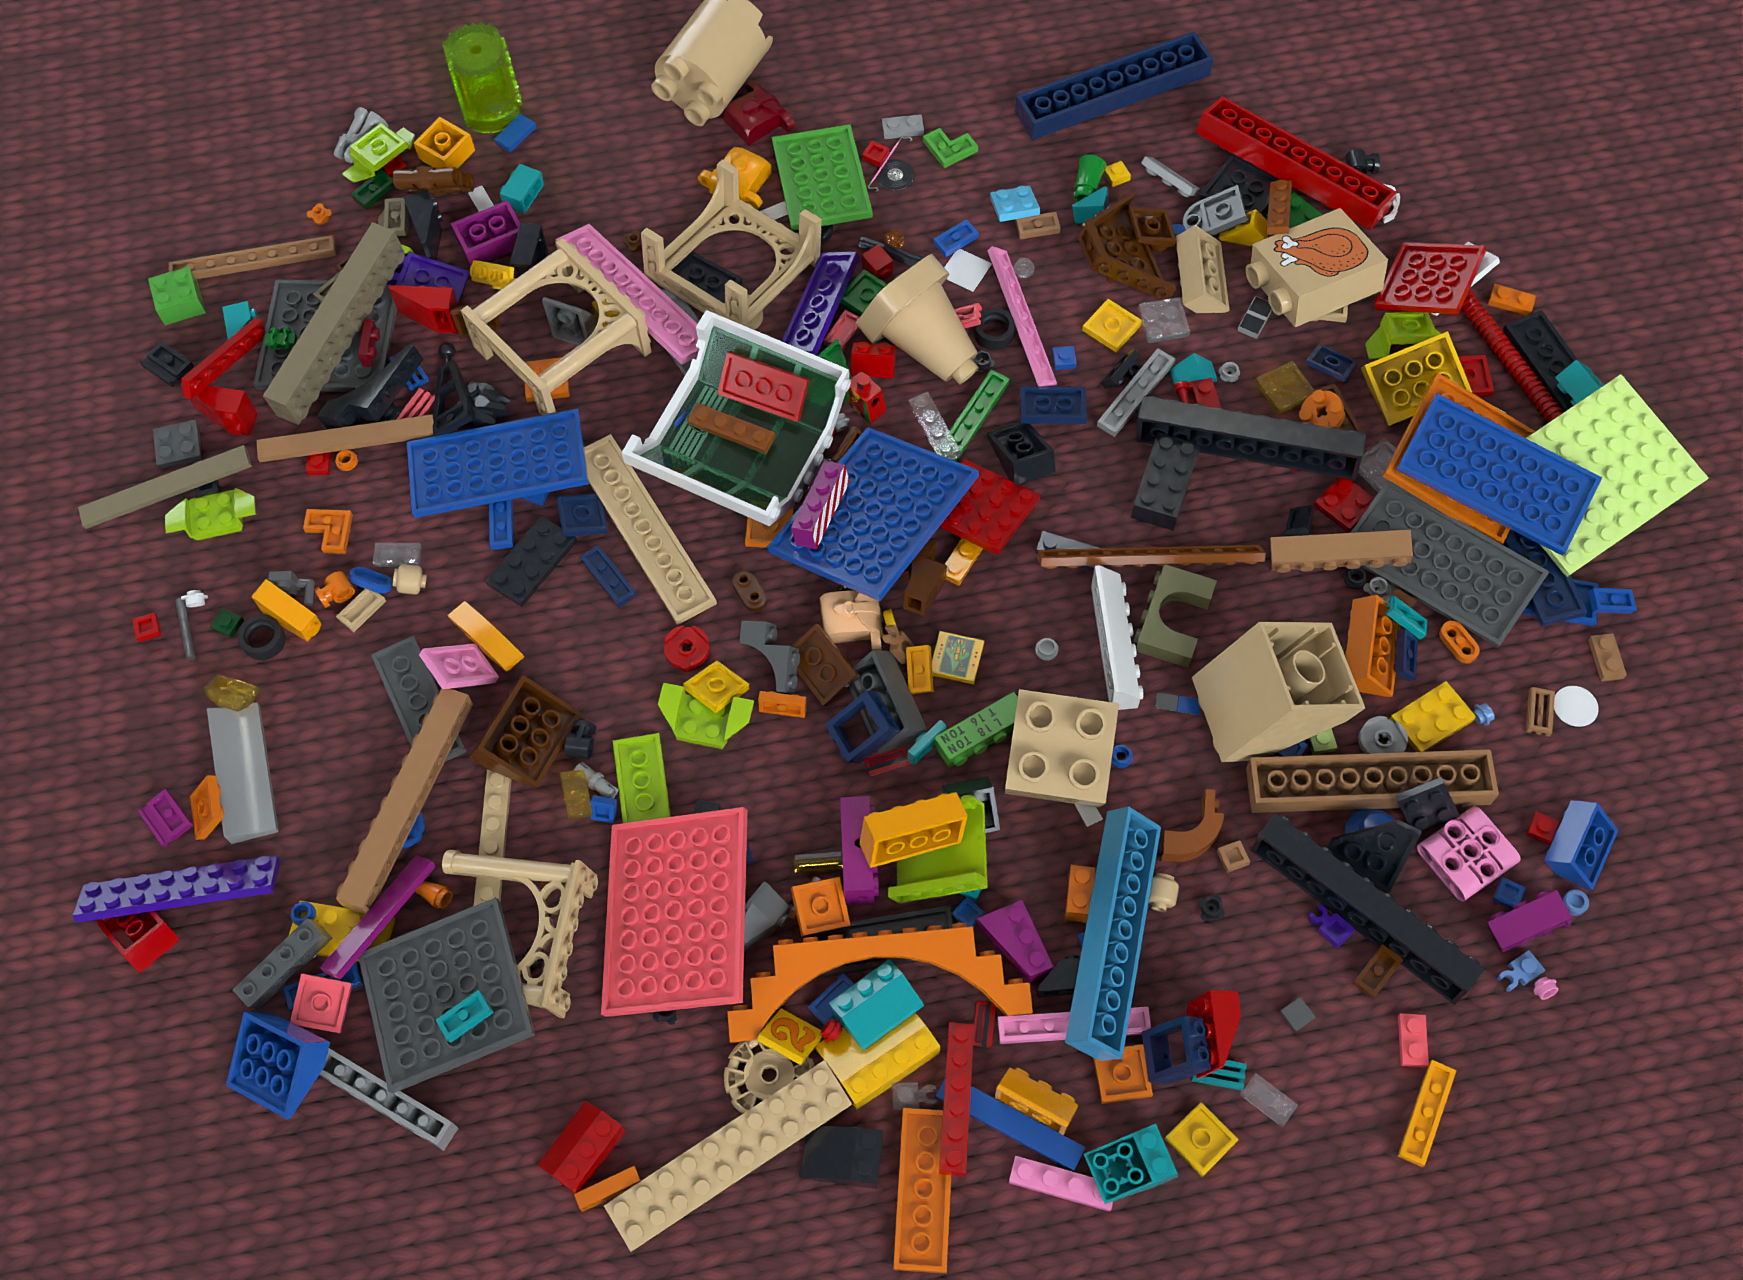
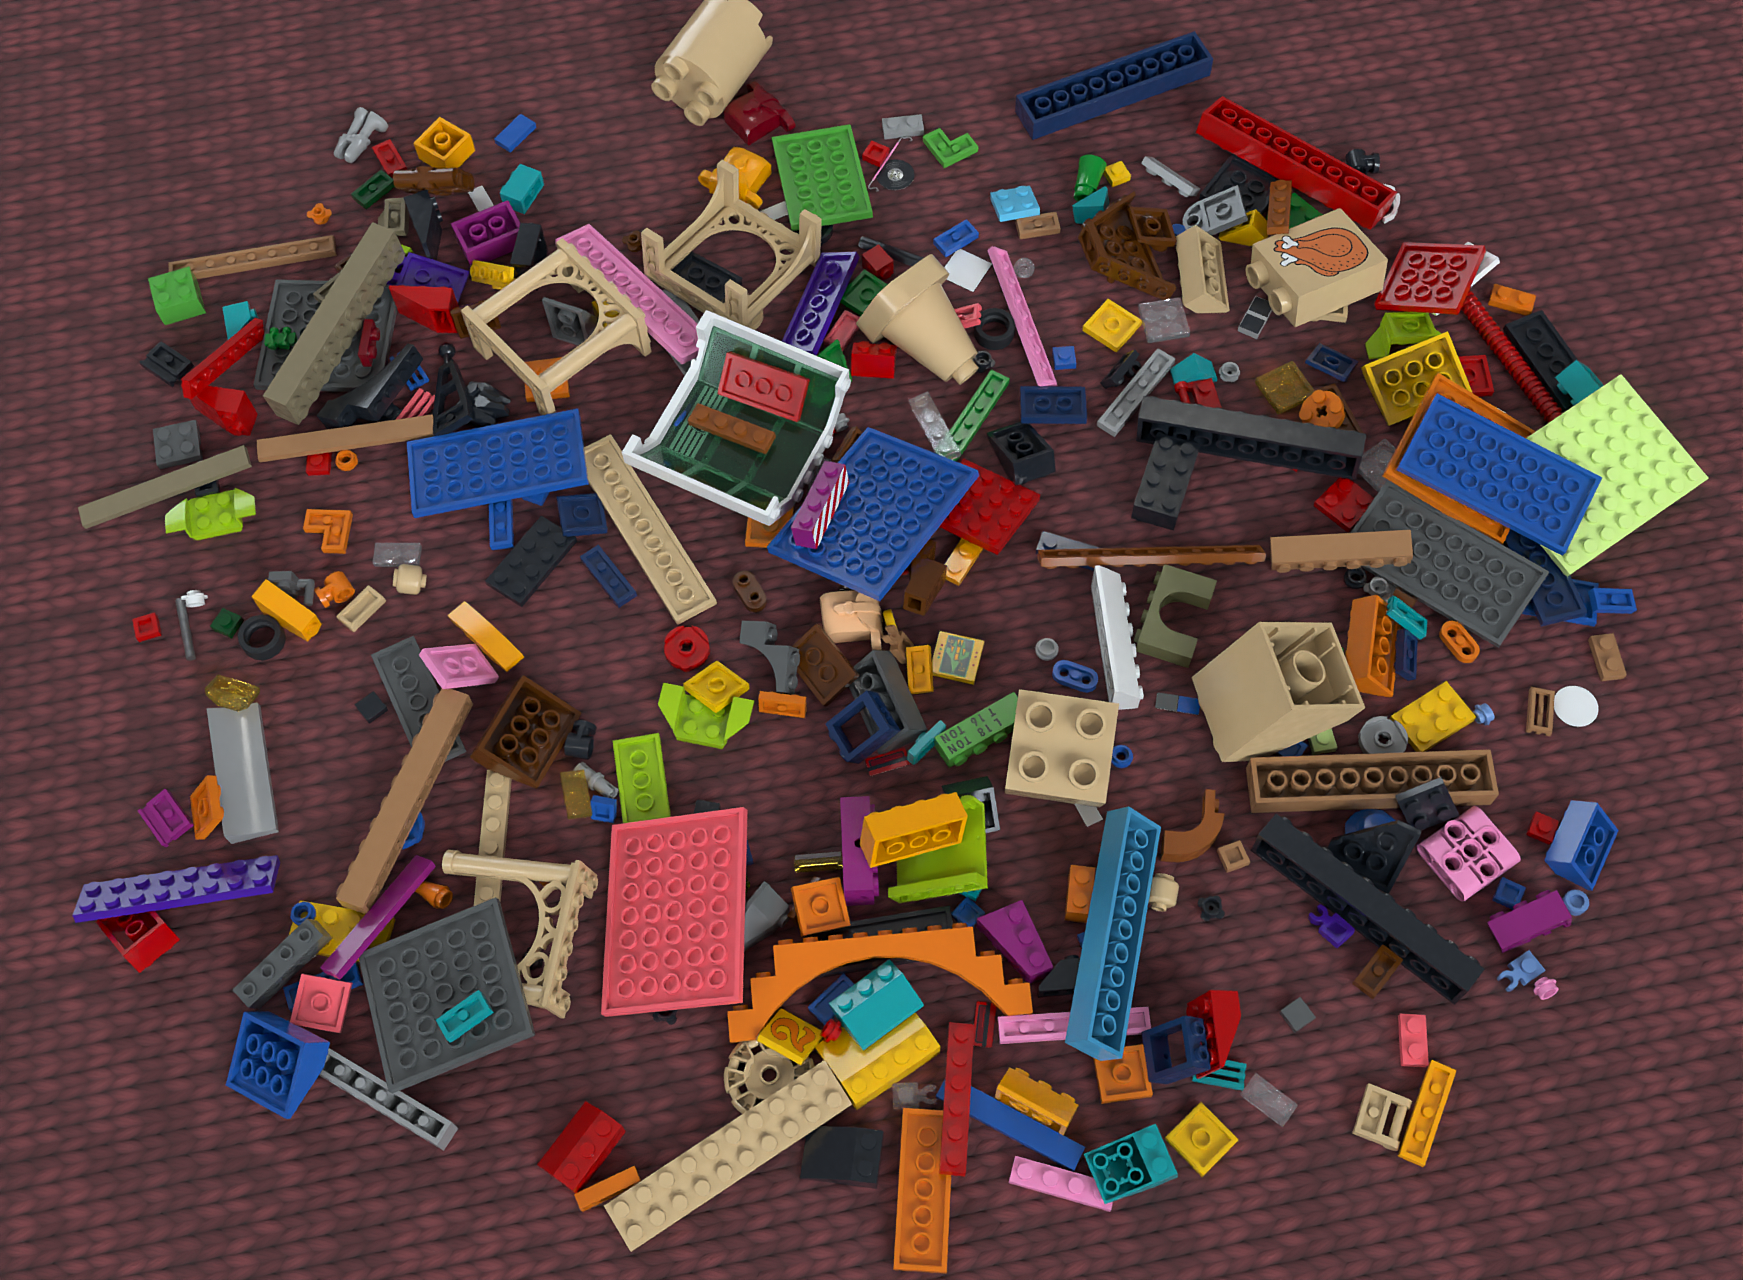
(370, 580): blue tile -> none
(371, 707): none -> black tile
(376, 150): lime piece -> none
(482, 77): clear neon green piece -> none
(865, 397): red torso -> none
(894, 238): clear orange plate -> none
(1076, 674): none -> blue plate
(1299, 521): black tile -> none
(1373, 1115): none -> tan plate

